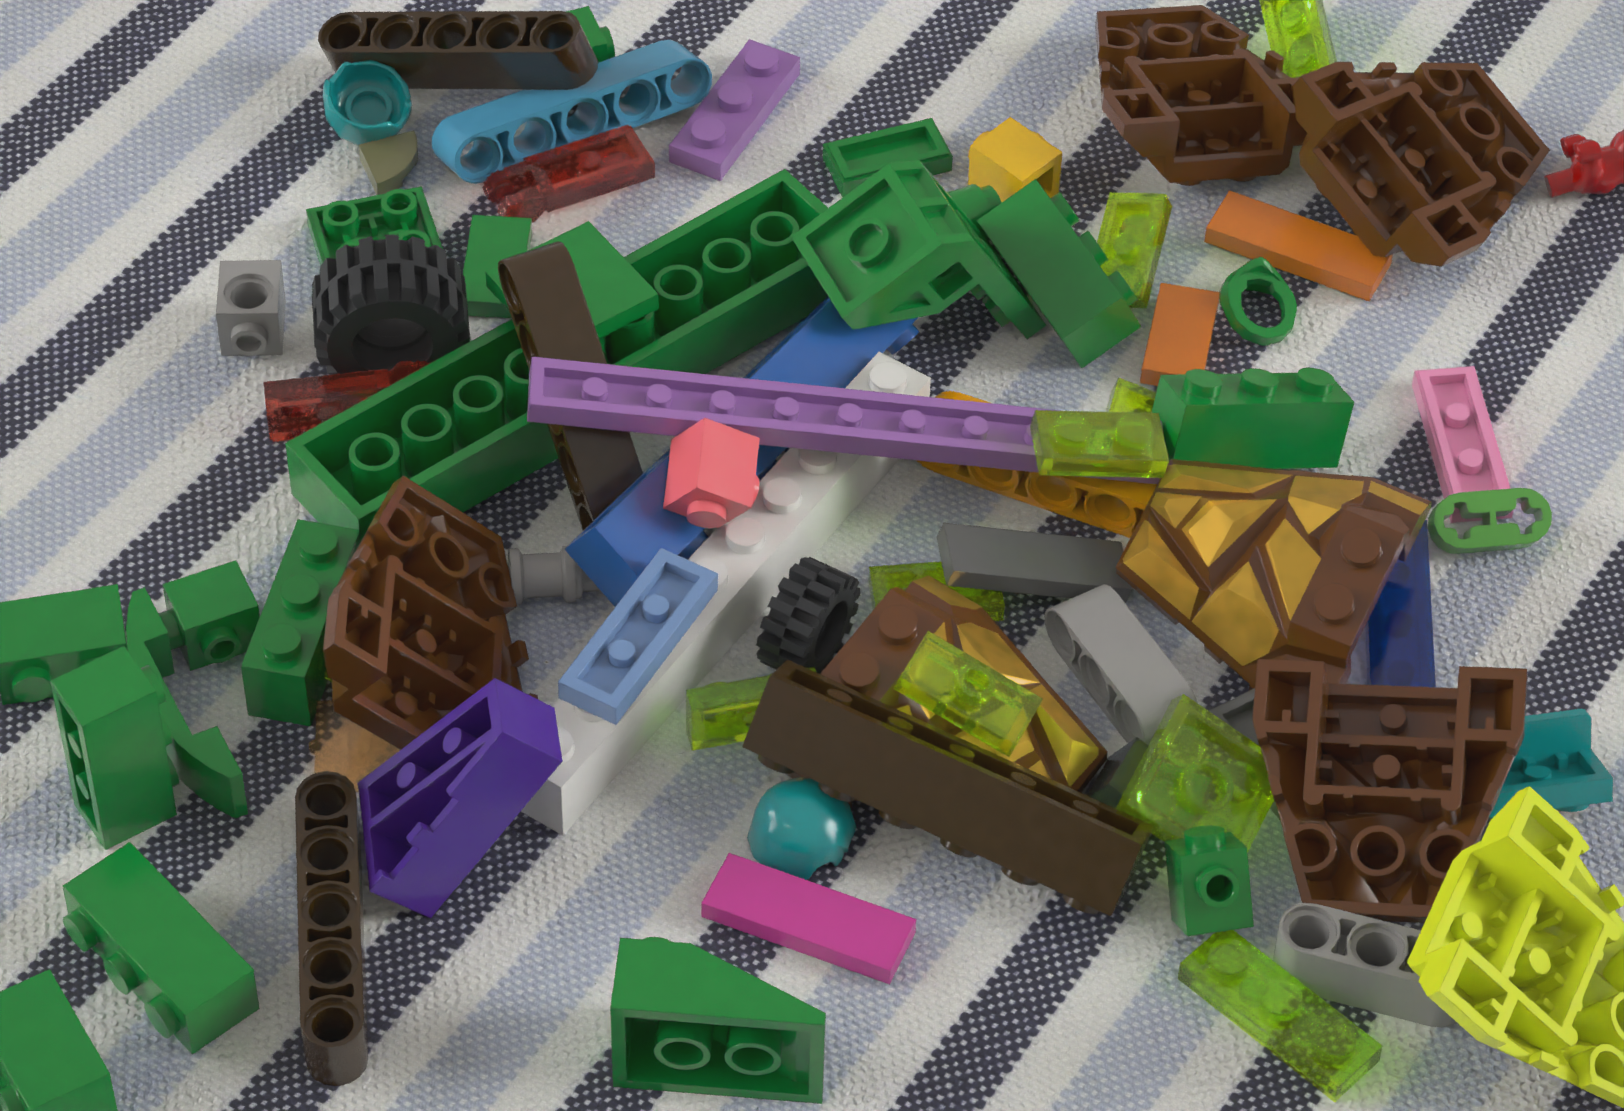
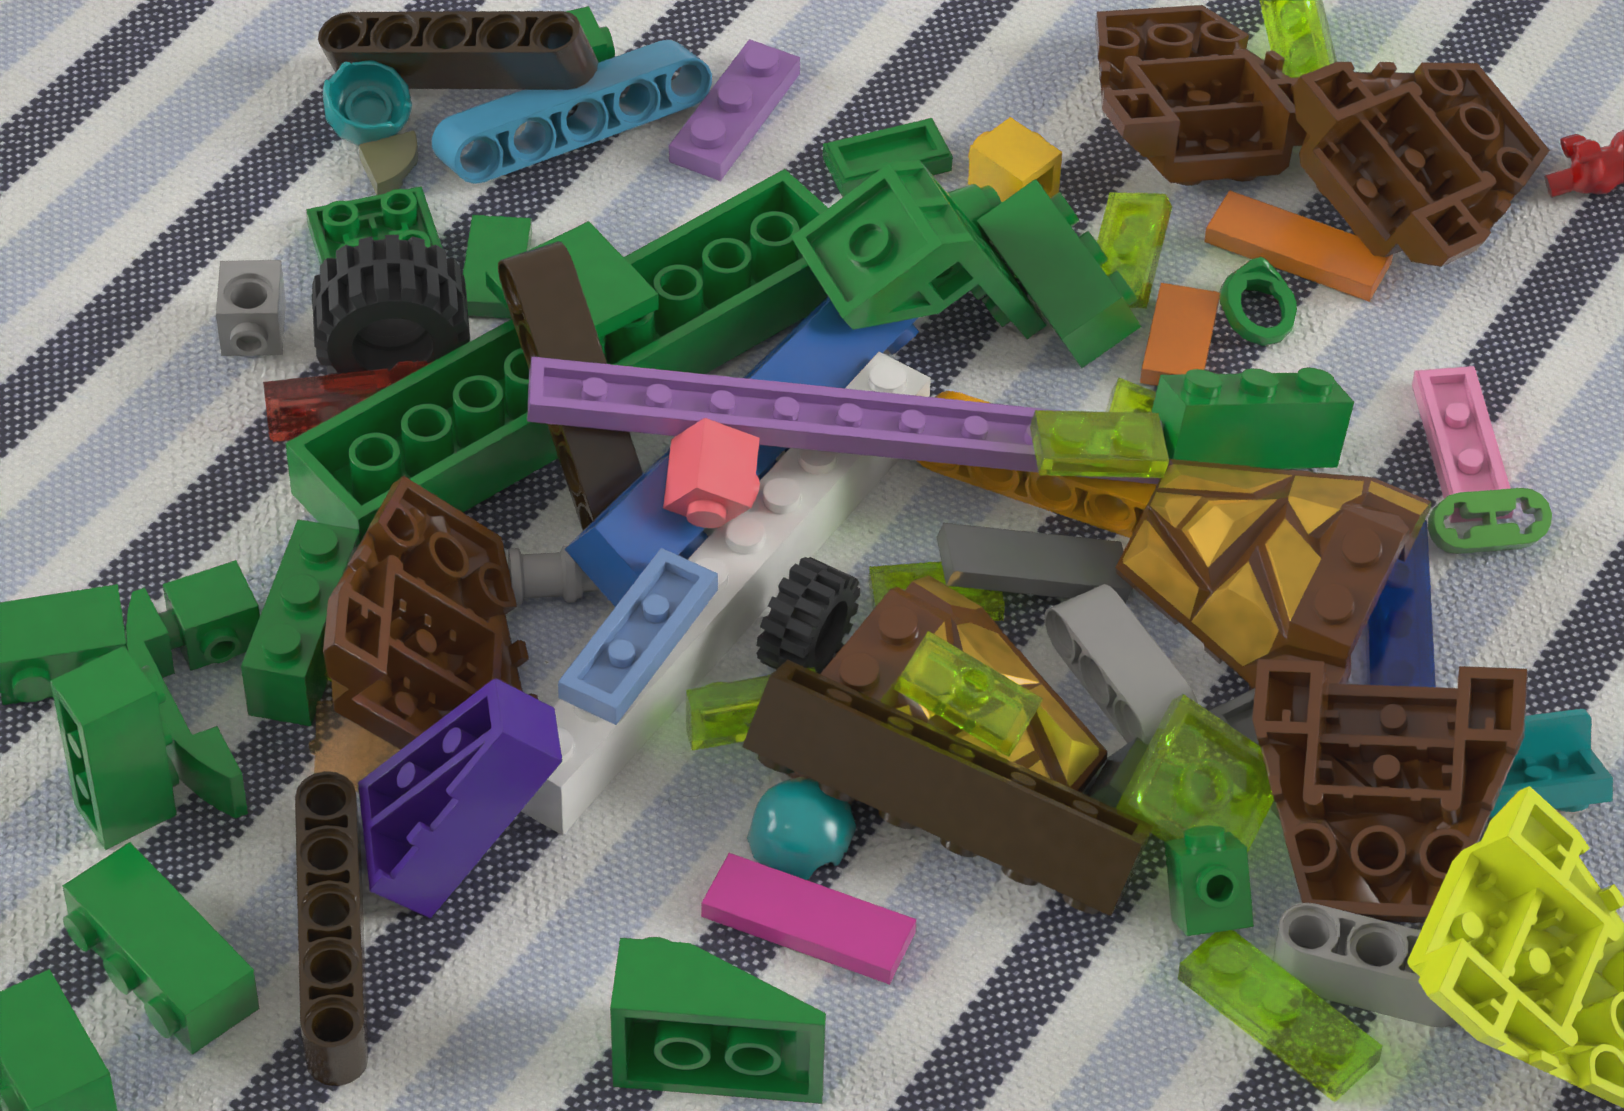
(570, 174): clear red hinge -> none

